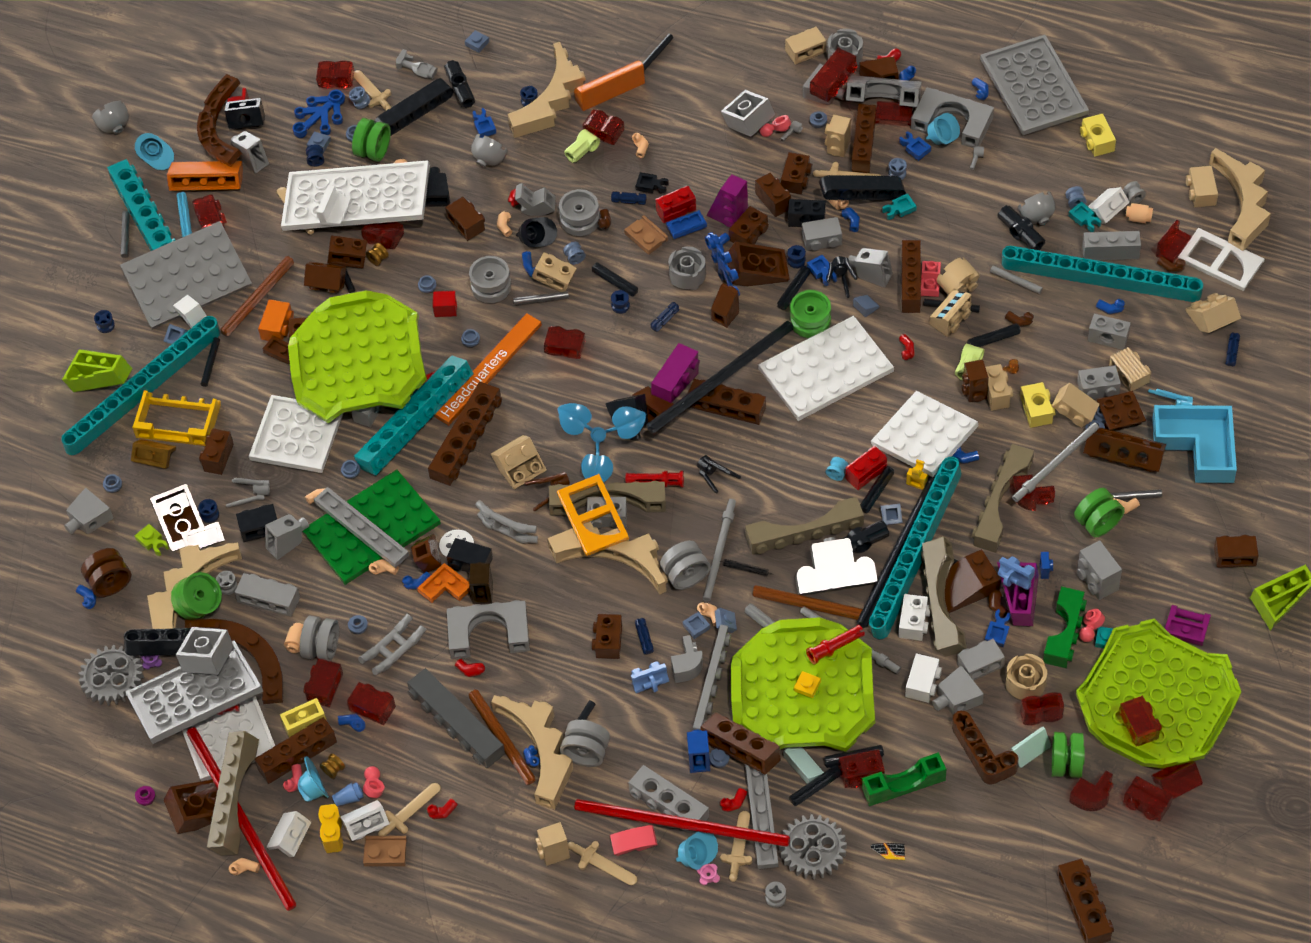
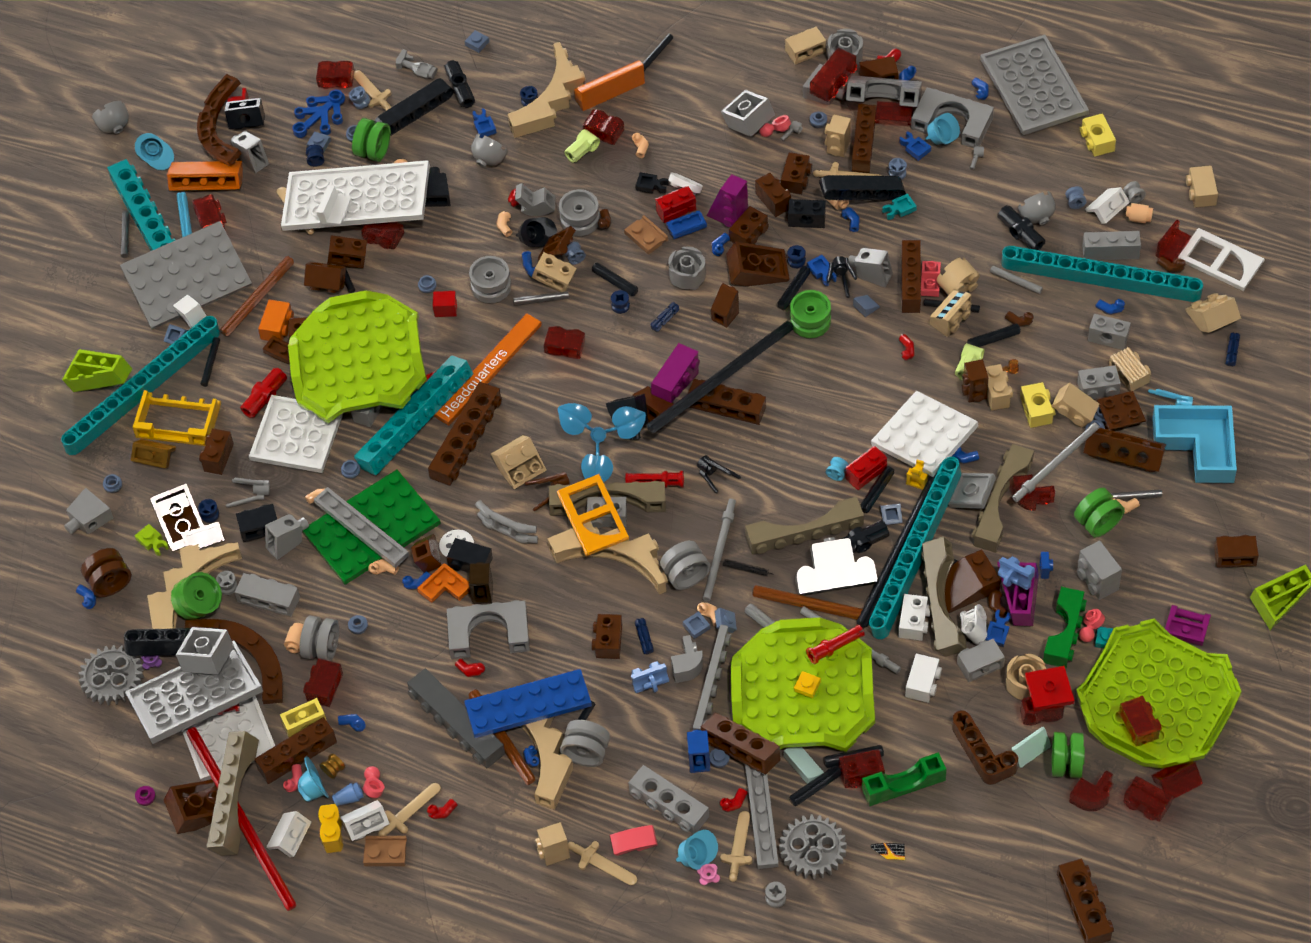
(104, 321): dark blue wheel -> none
(242, 865): light nougat arm -> none
(262, 392): none -> red piece
(371, 703): clear red brick -> none
(377, 254): pearl gold wheel -> none
(394, 635): light grey piece -> none
(465, 218): reddish brown brick -> none
(470, 338): sand blue plate -> none
(527, 703): none -> blue plate
(558, 242): none -> reddish brown plate
(627, 197): dark blue axle -> none
(681, 181): none -> white plate
(683, 823): red axle -> none
(718, 256): blue plant -> none
(822, 234): light grey brick -> none
(825, 368): white plate -> none
(958, 692): light grey torso -> none
(972, 490): none -> light grey plate
(974, 624): none -> white piece
(1049, 688): none -> red plate
(1084, 215): teal plate -> none
(1252, 198): tan arch -> none

